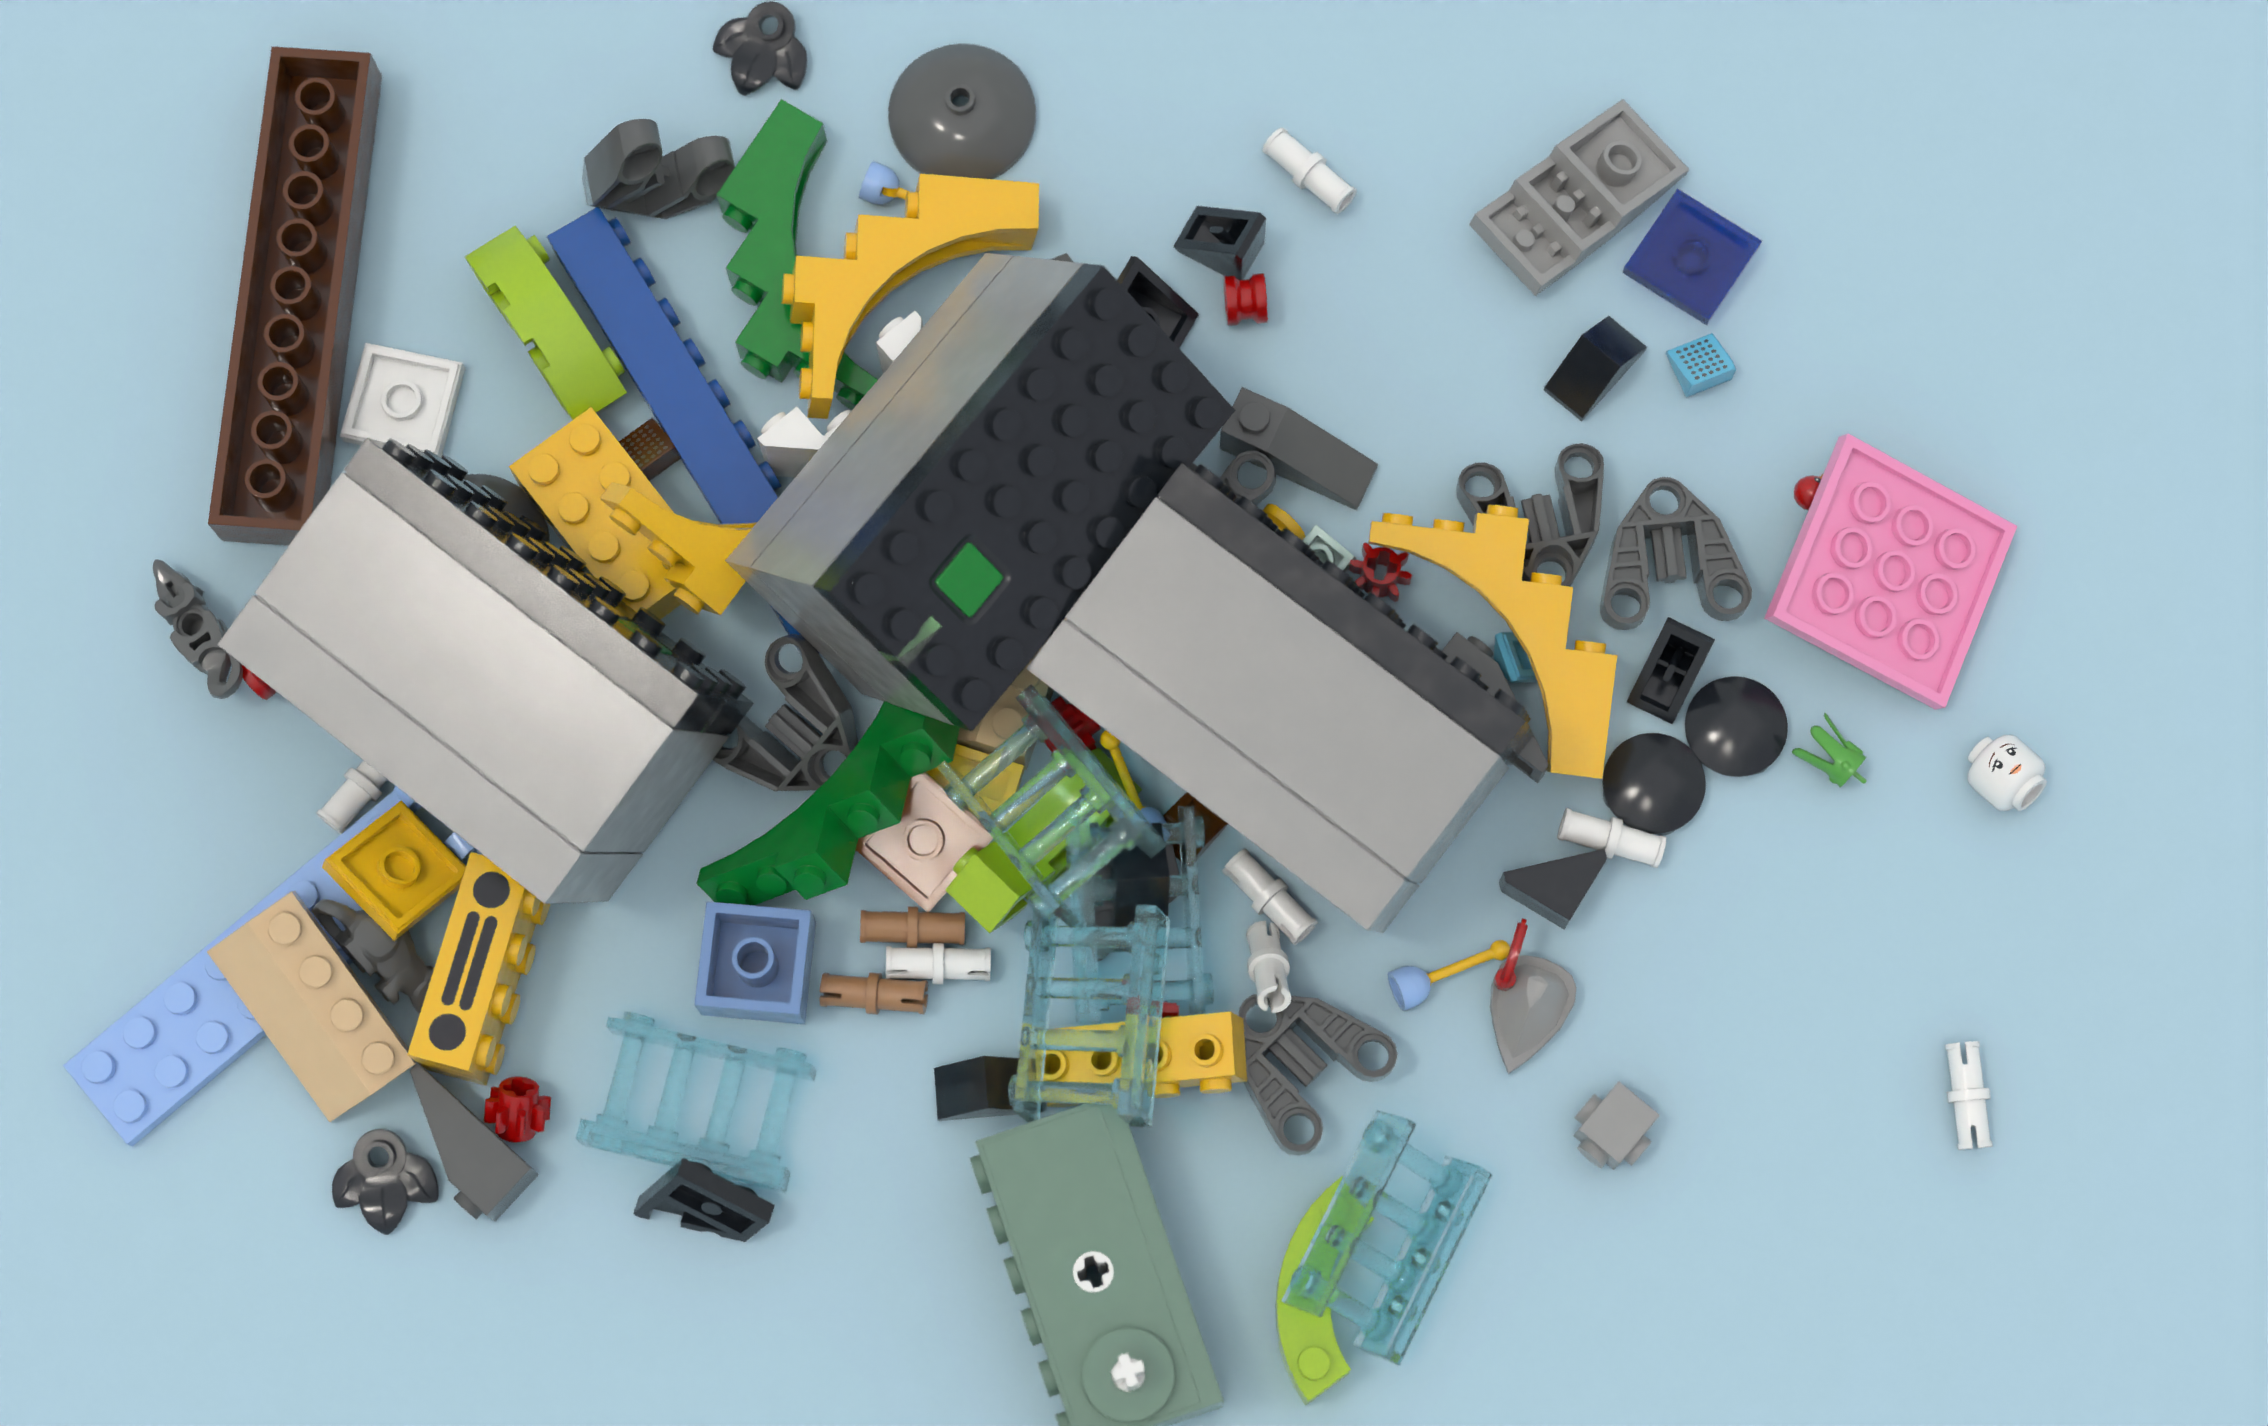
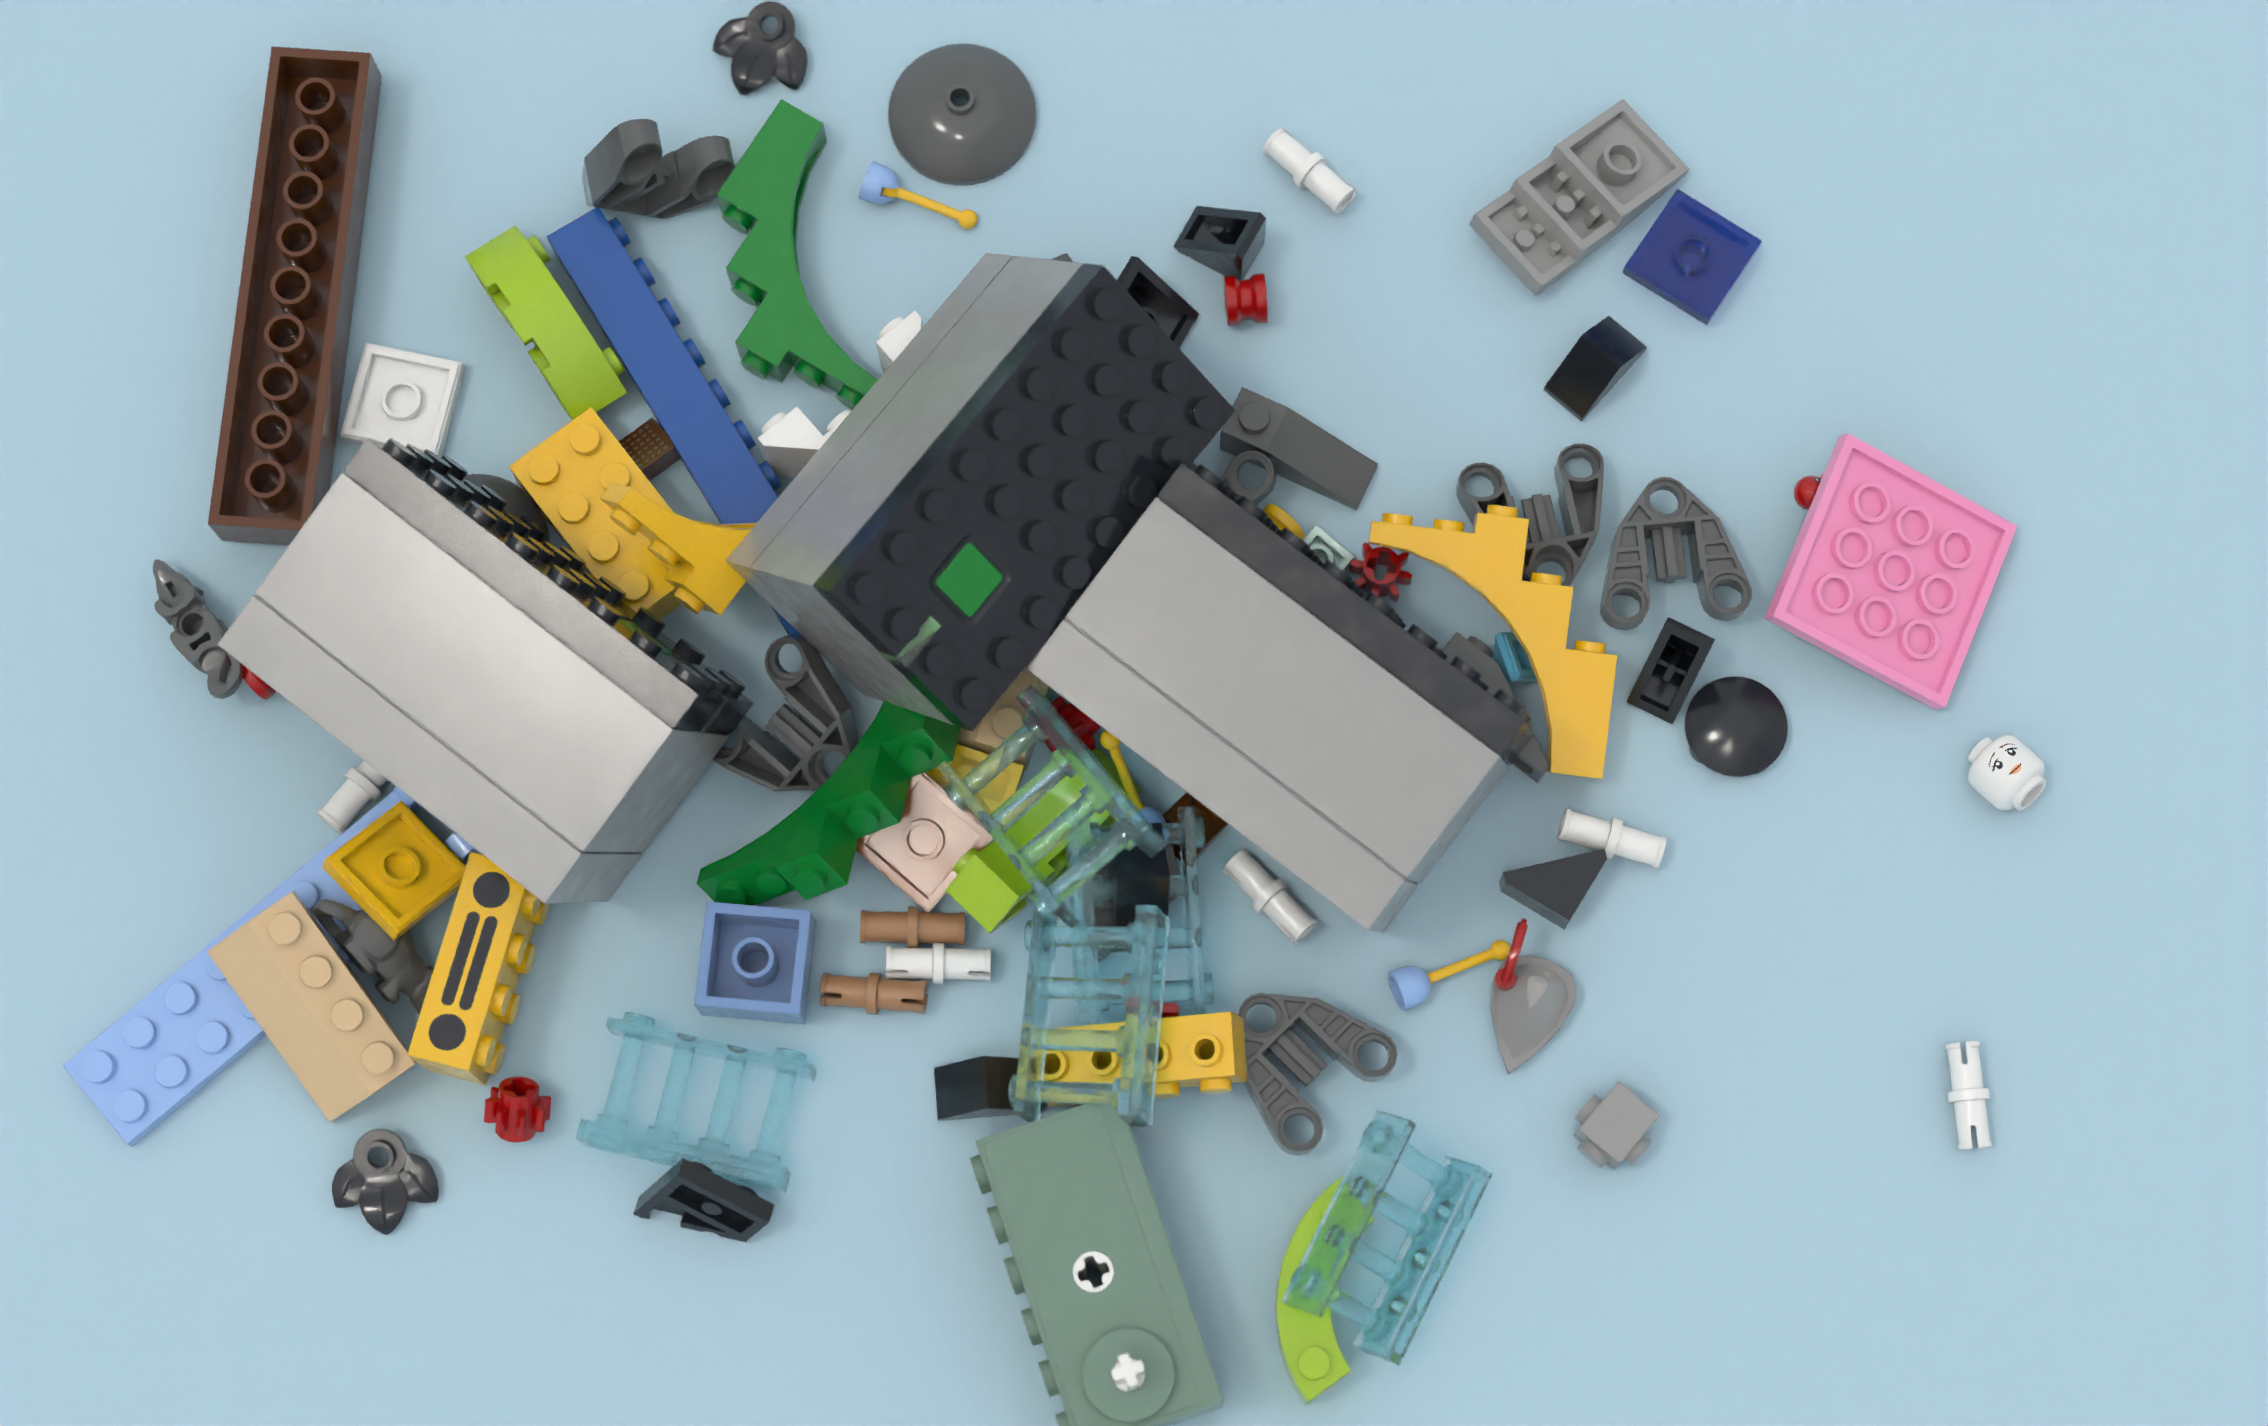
(473, 1156): dark grey slope -> none
(941, 222): yellow arch -> none
(1268, 966): white pin -> none
(1654, 783): black dish -> none
(1701, 364): medium azure slope -> none
(1846, 758): bright green piece -> none

